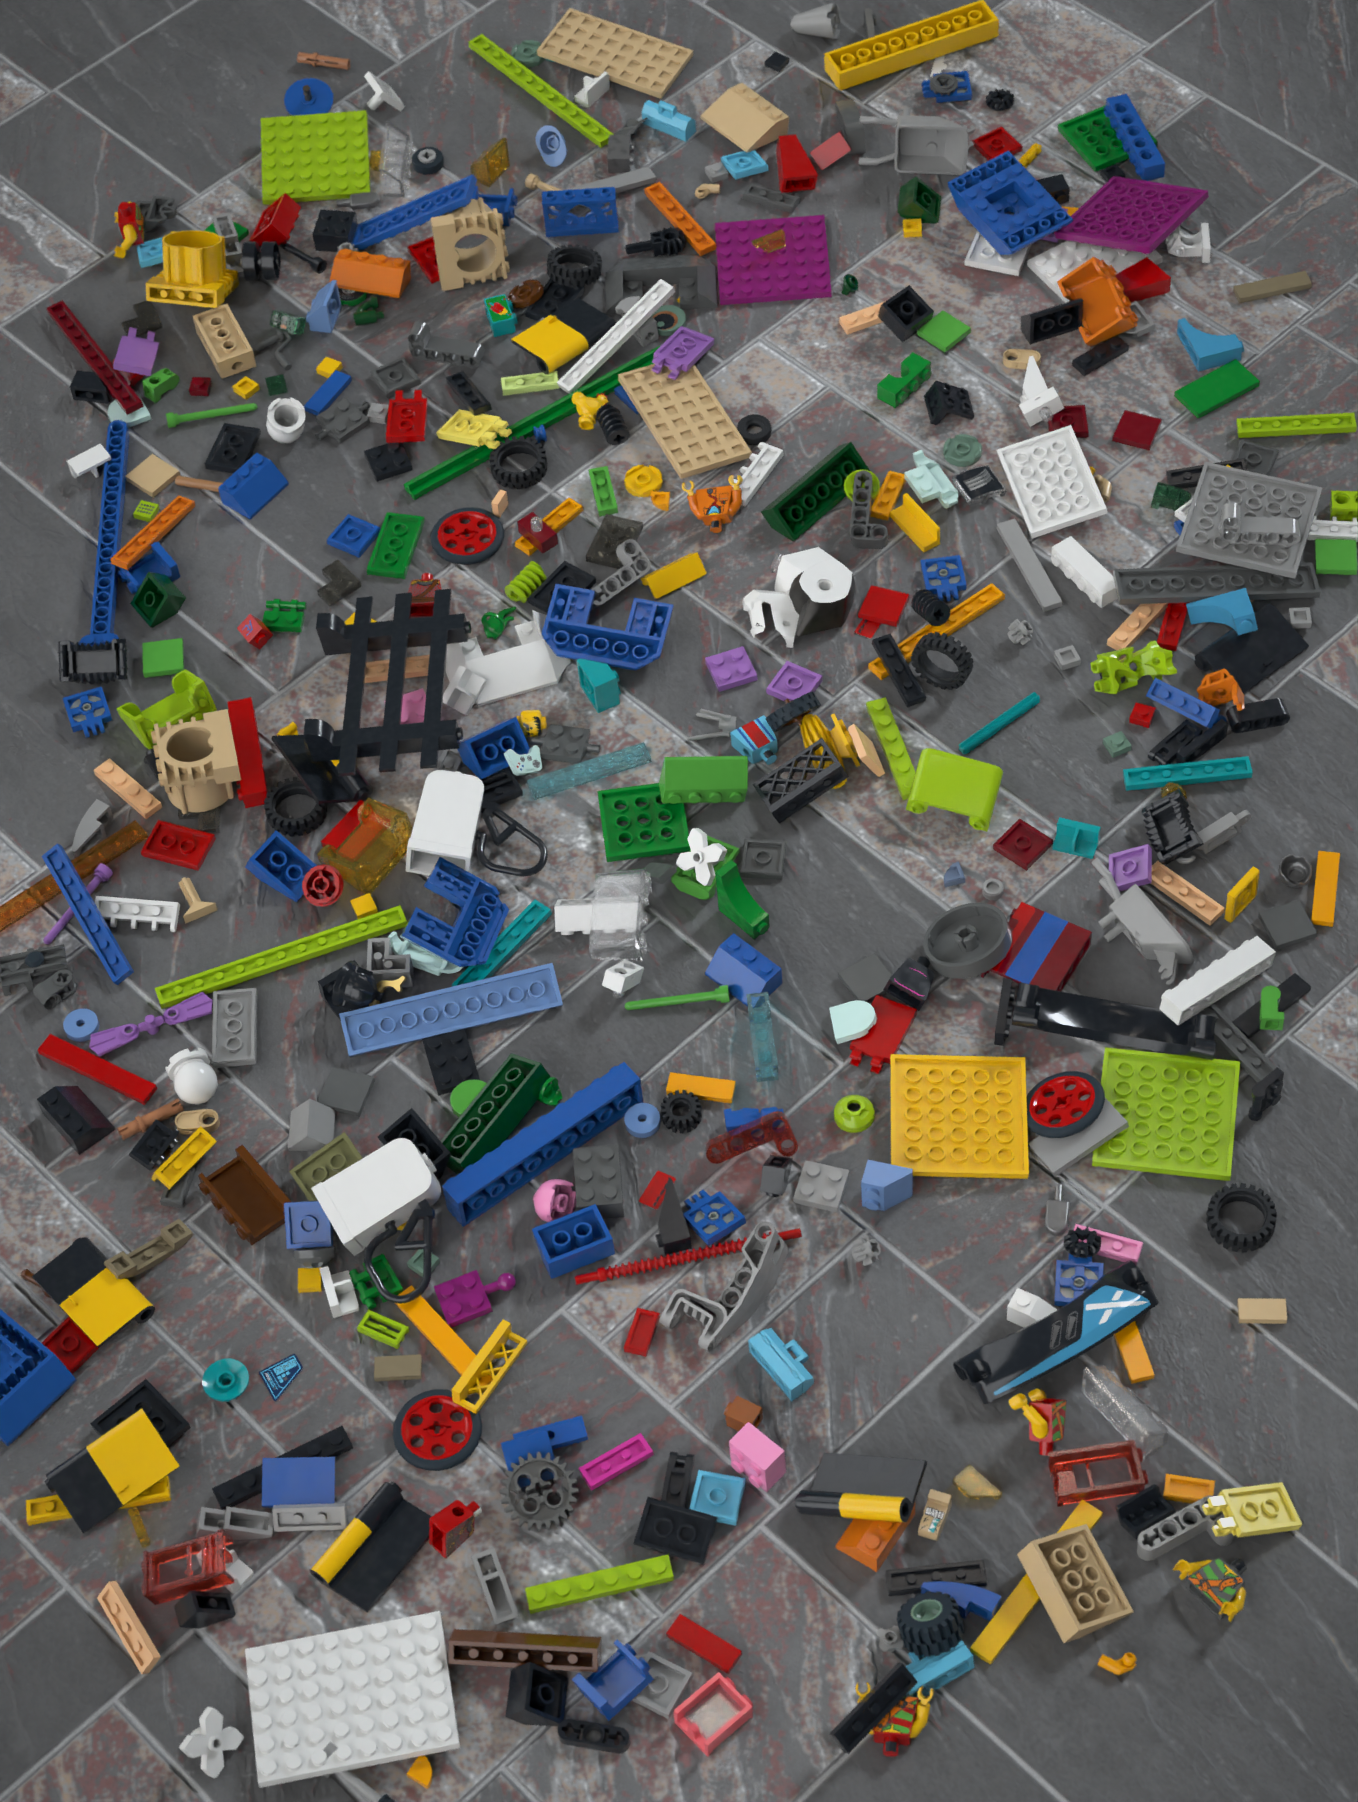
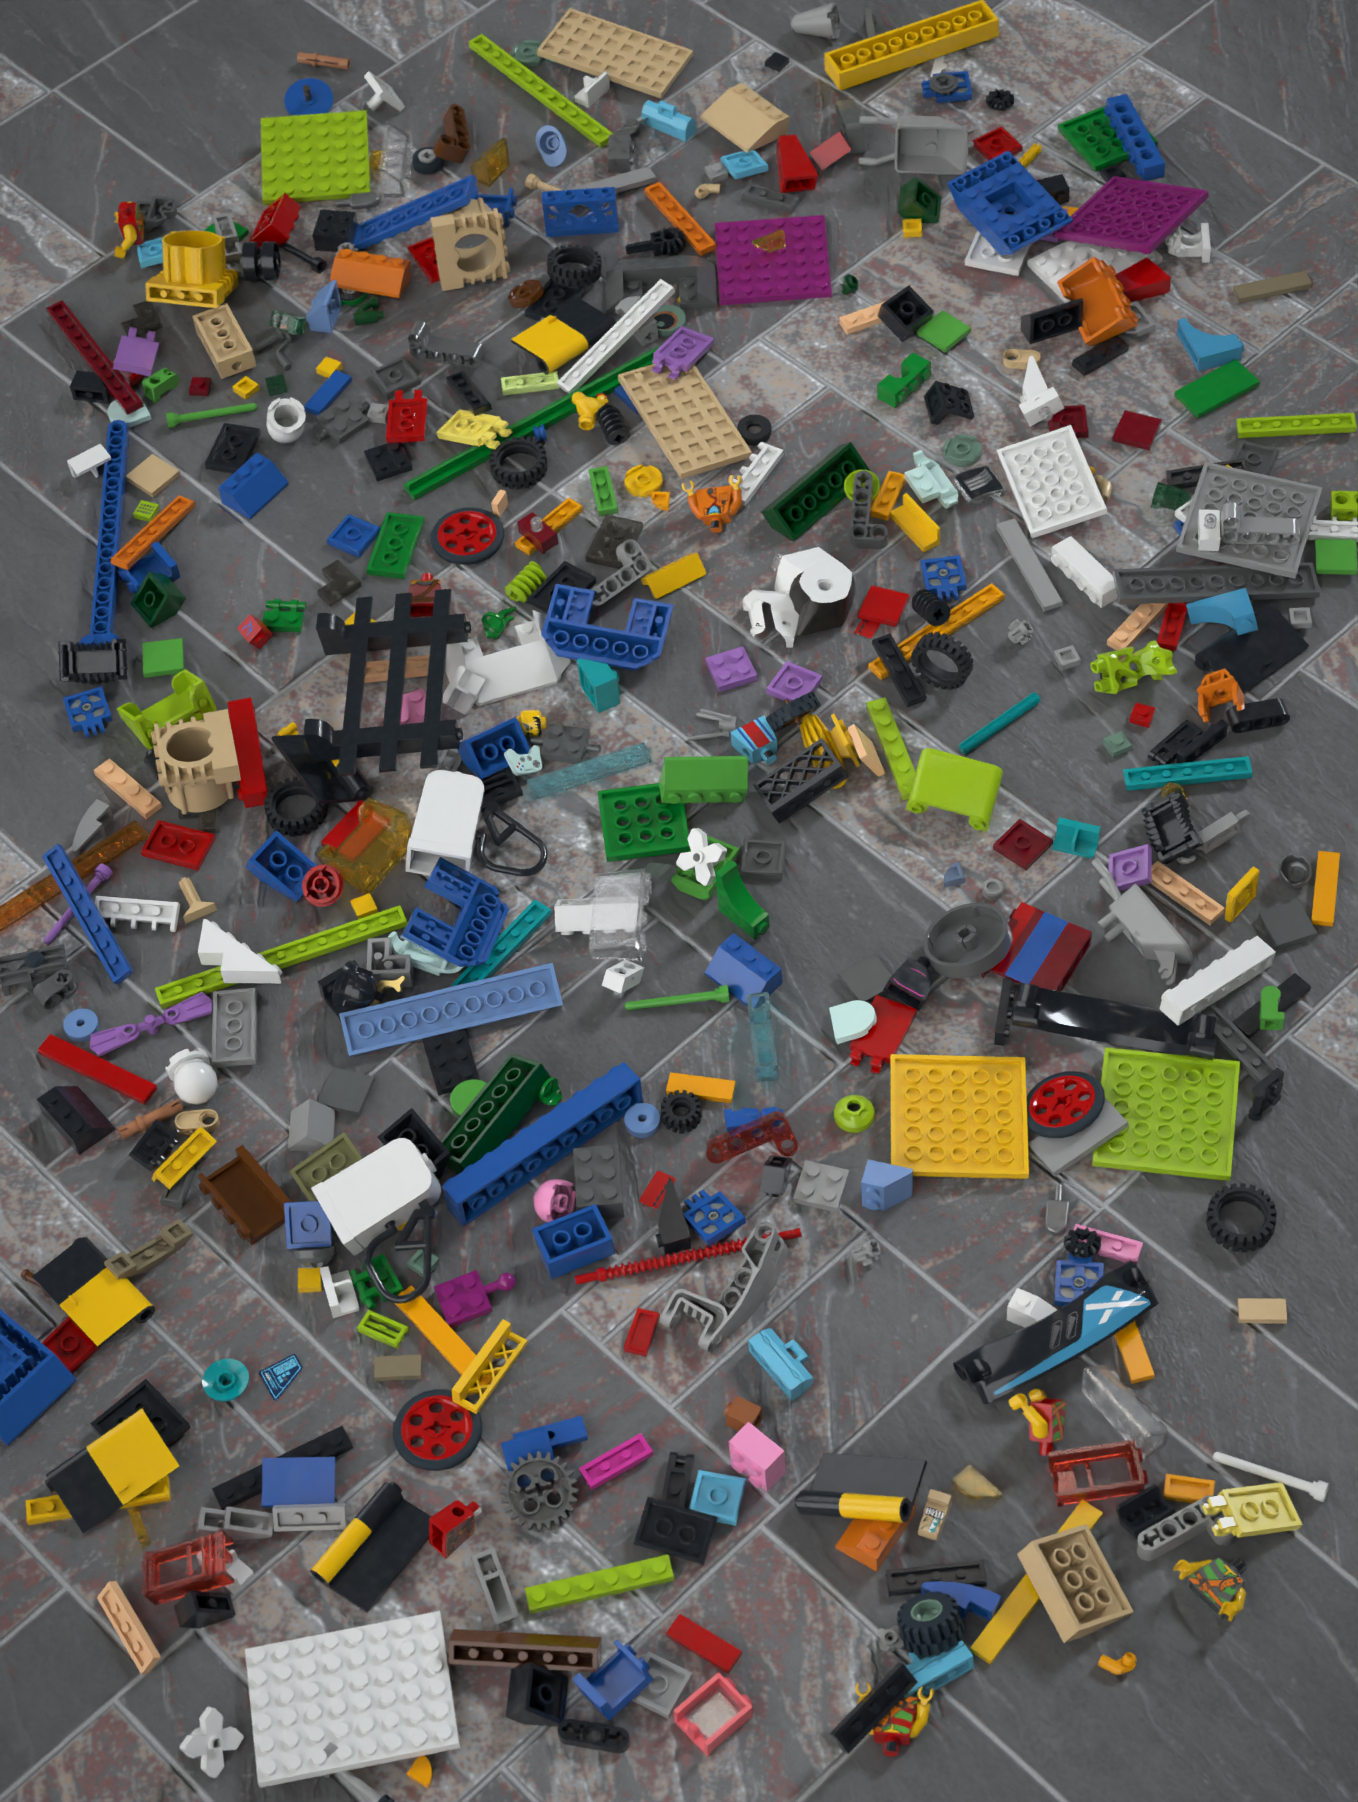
(197, 483): medium nougat piece -> none
(236, 959): none -> white slope
(455, 142): none -> reddish brown beam
(500, 315): brick -> none
(1184, 703): blue piece -> none
(1208, 530): none -> white piece
(1316, 1489): none -> white piece

